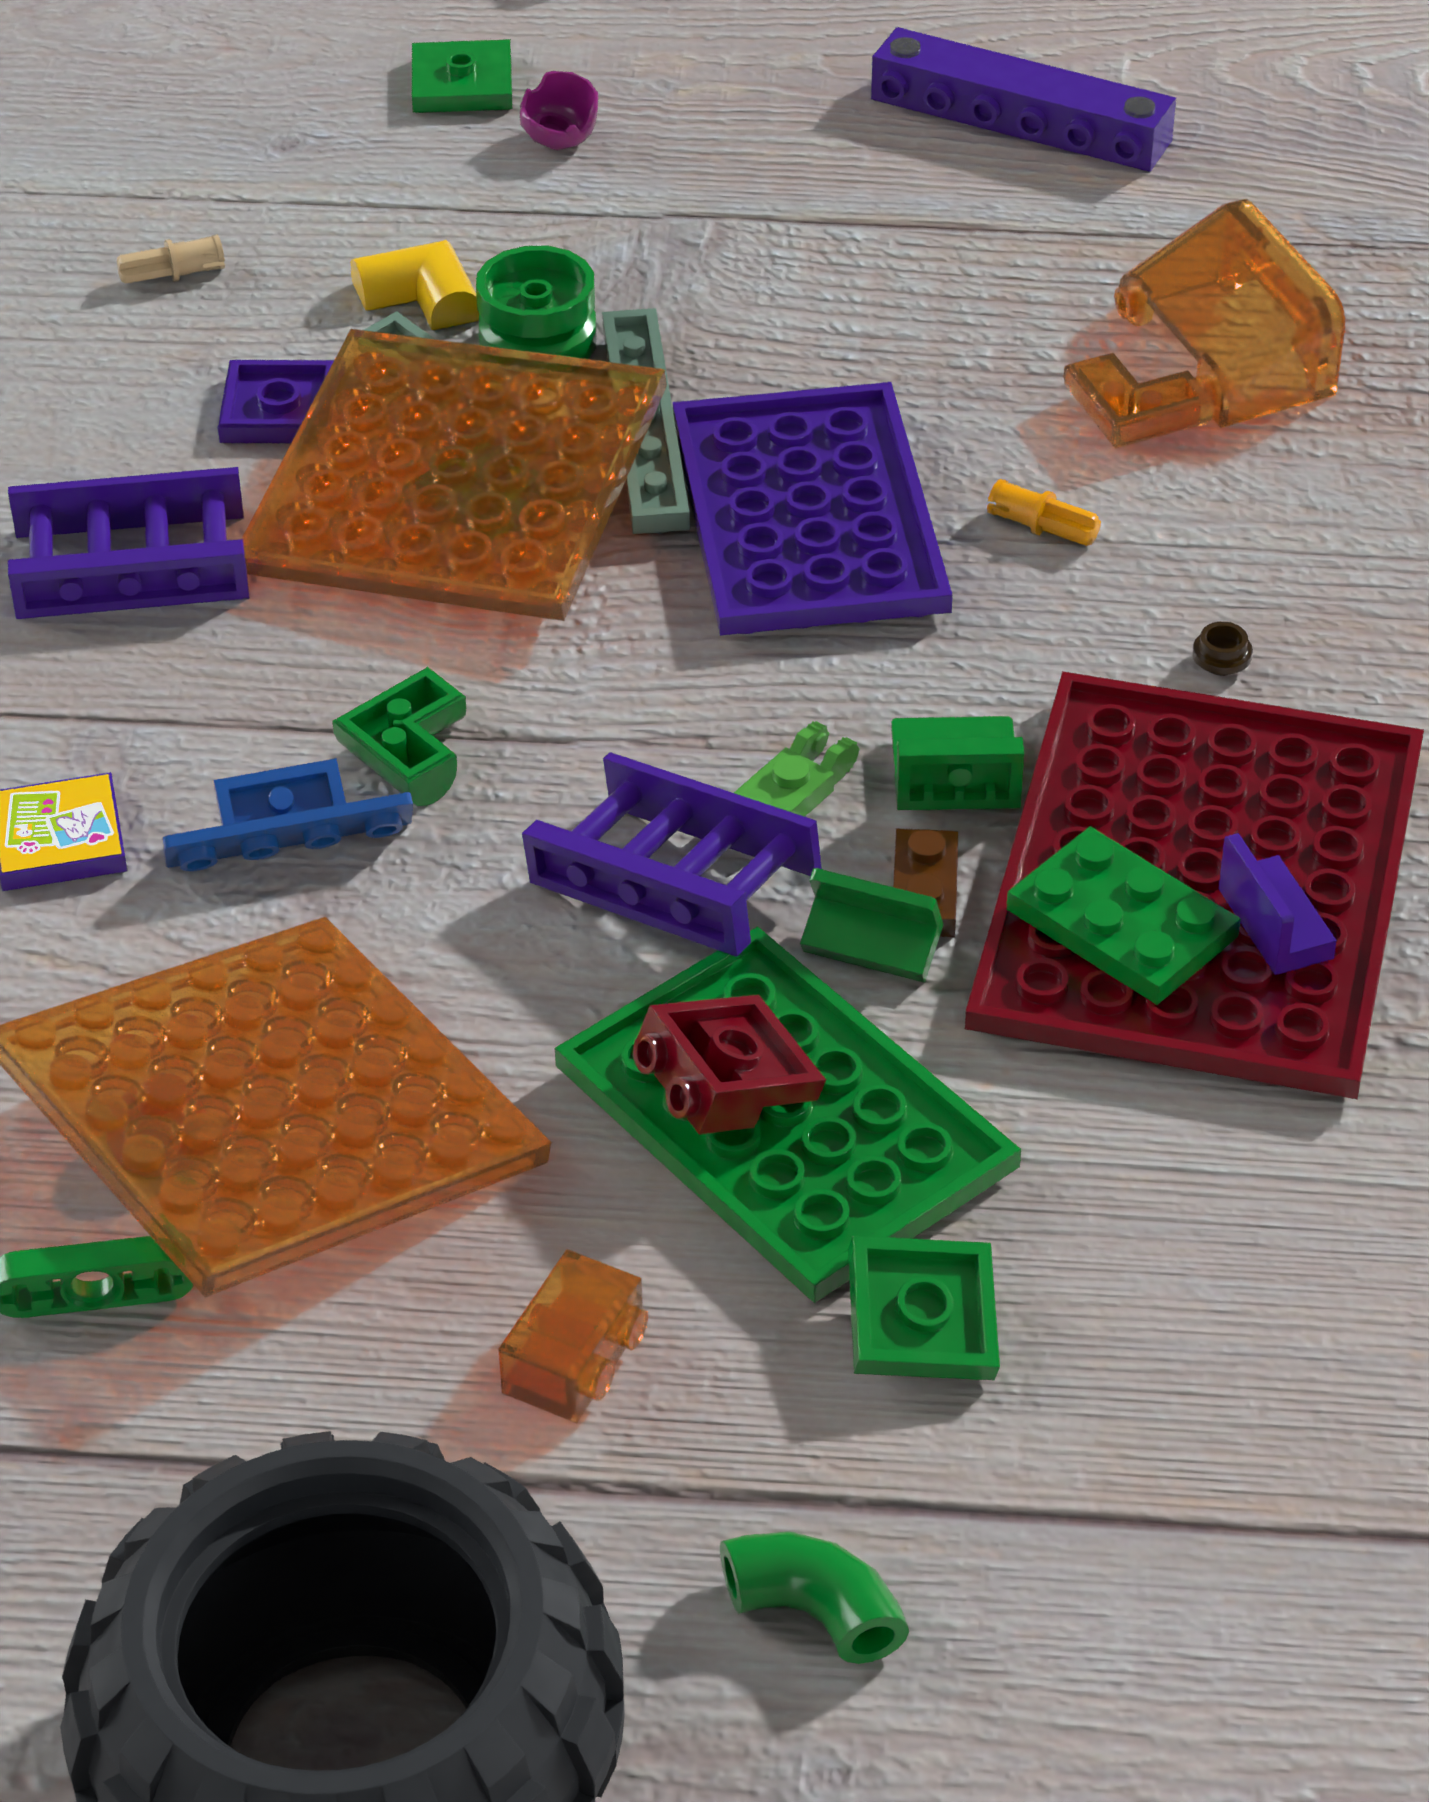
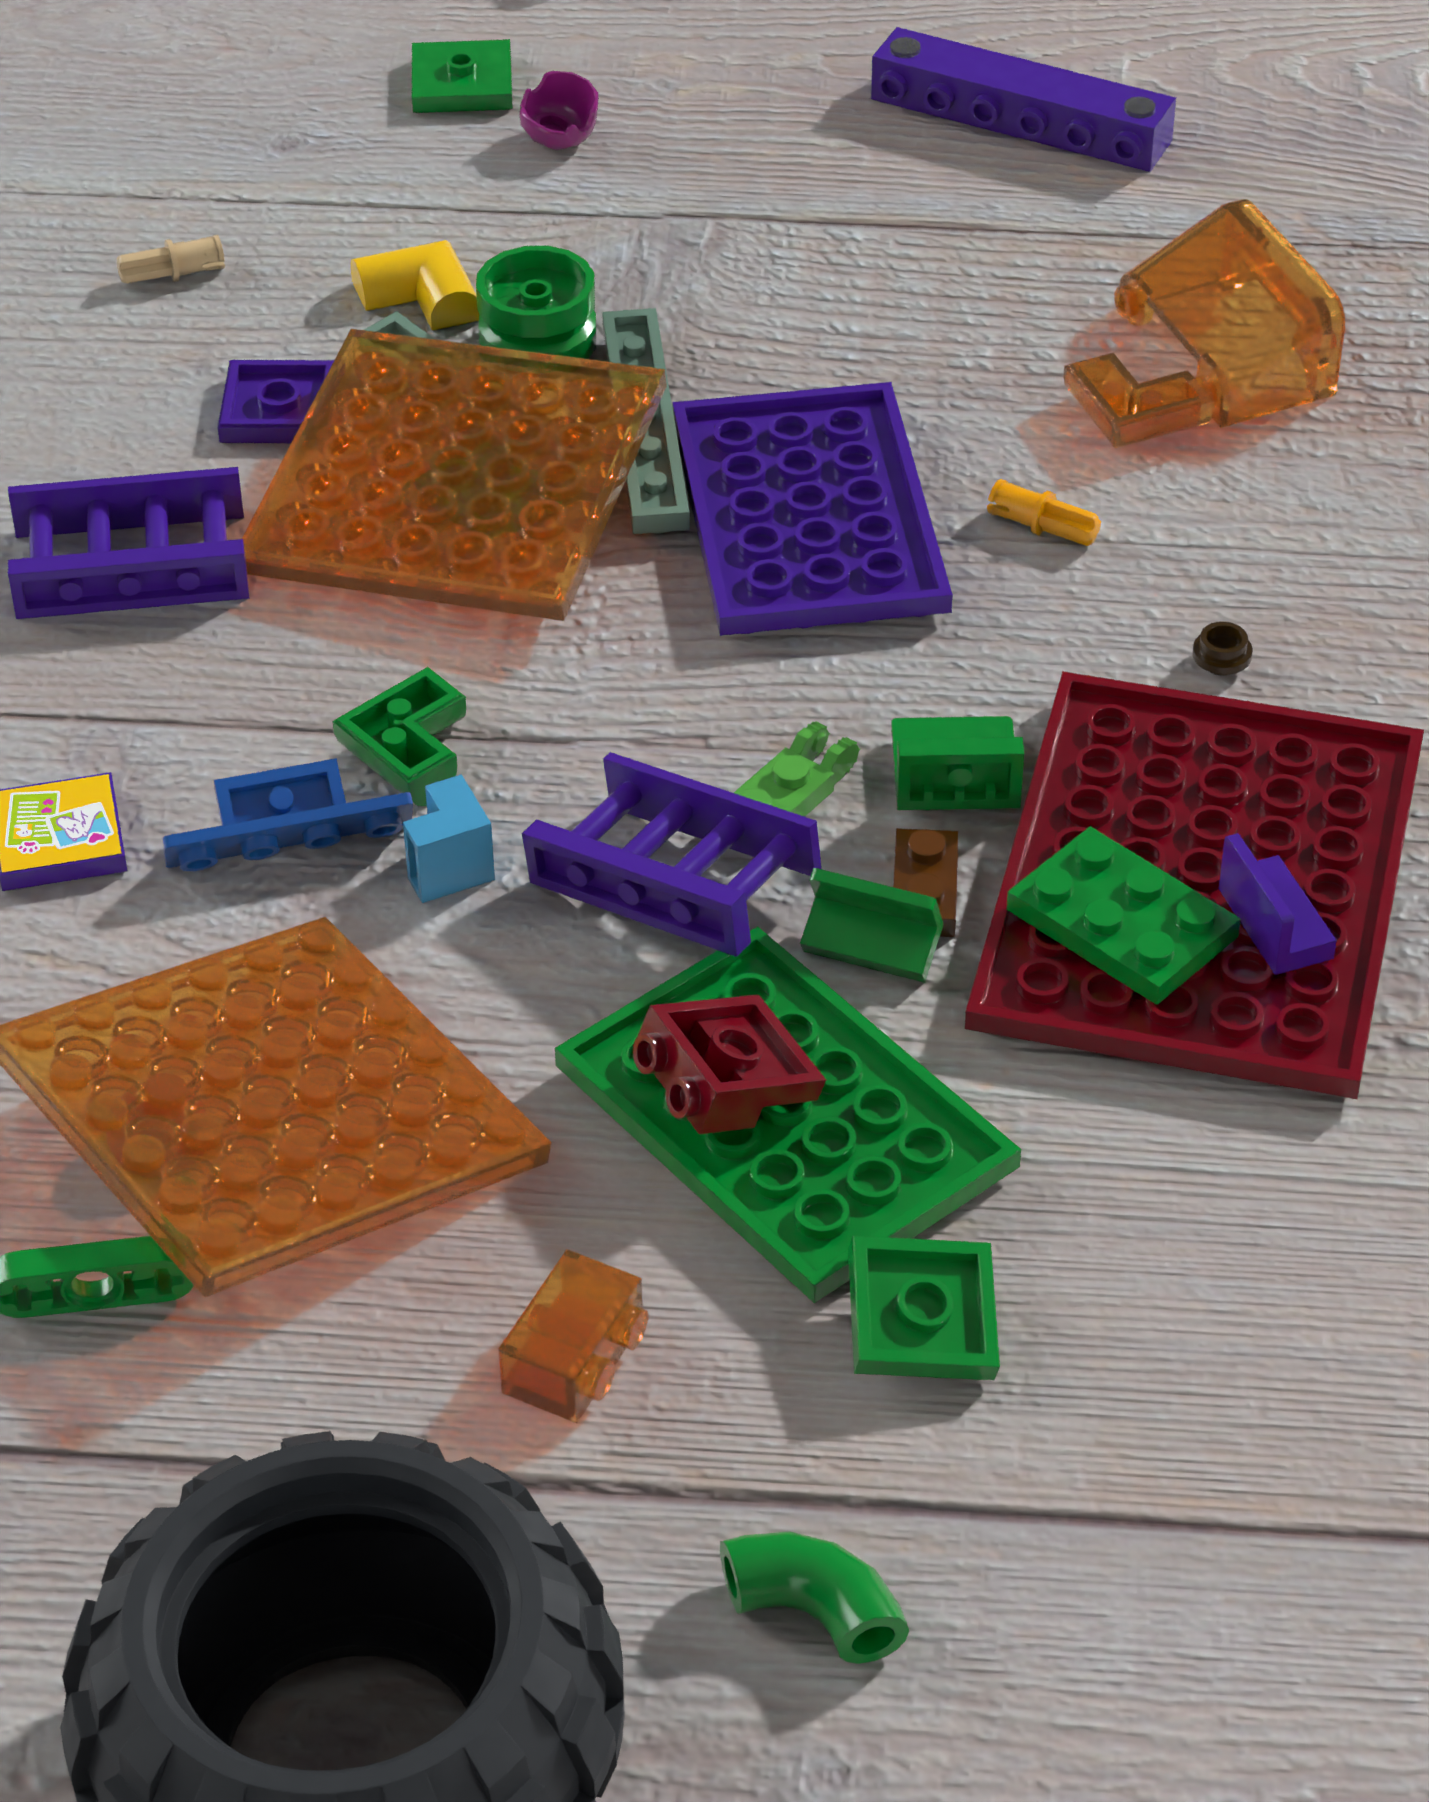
(450, 844): none -> dark azure piece

